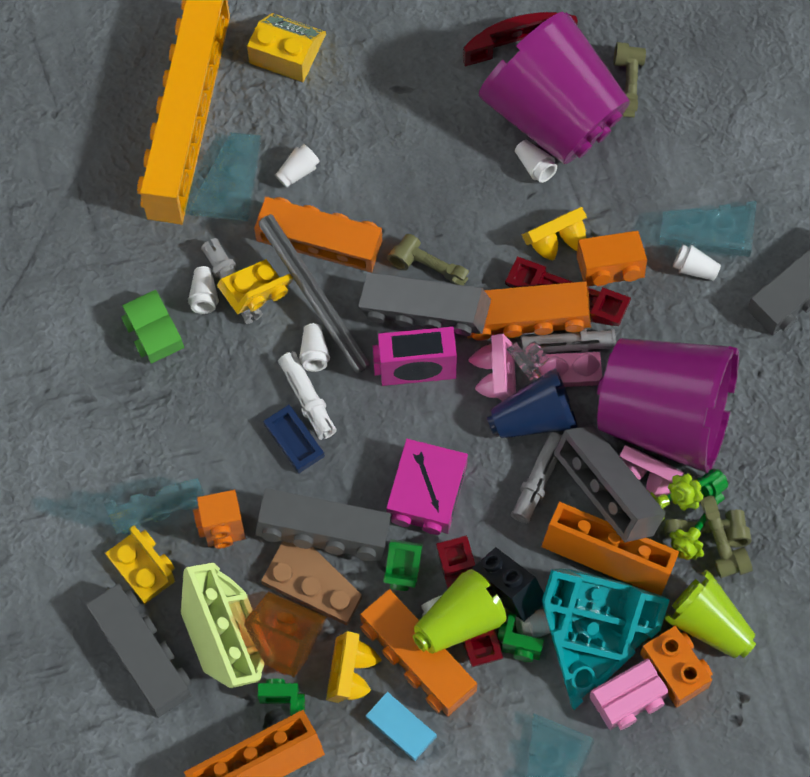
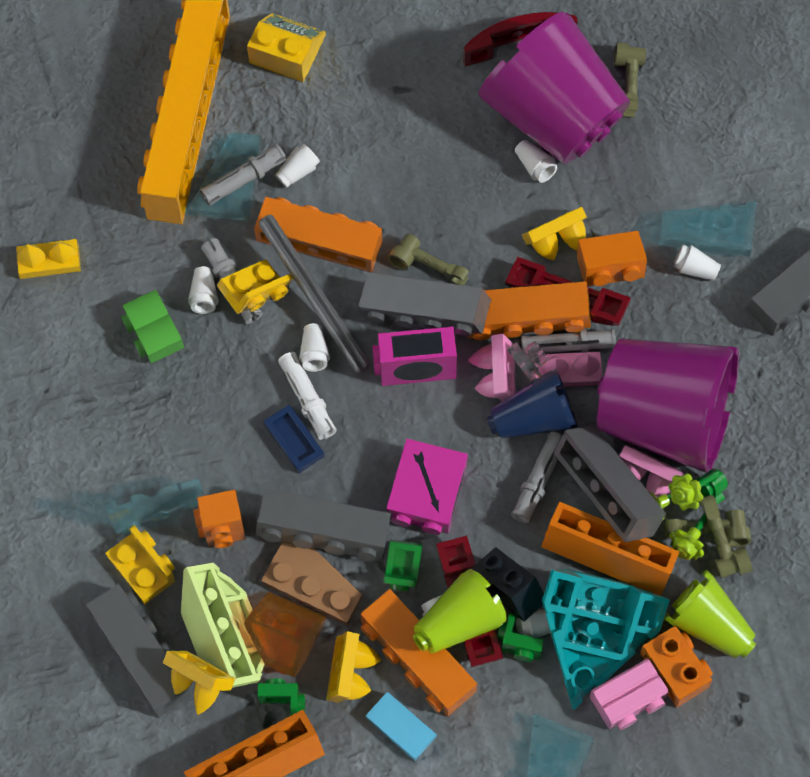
(48, 258): none -> yellow tile
(208, 678): none -> yellow tile
(250, 170): none -> light grey pin

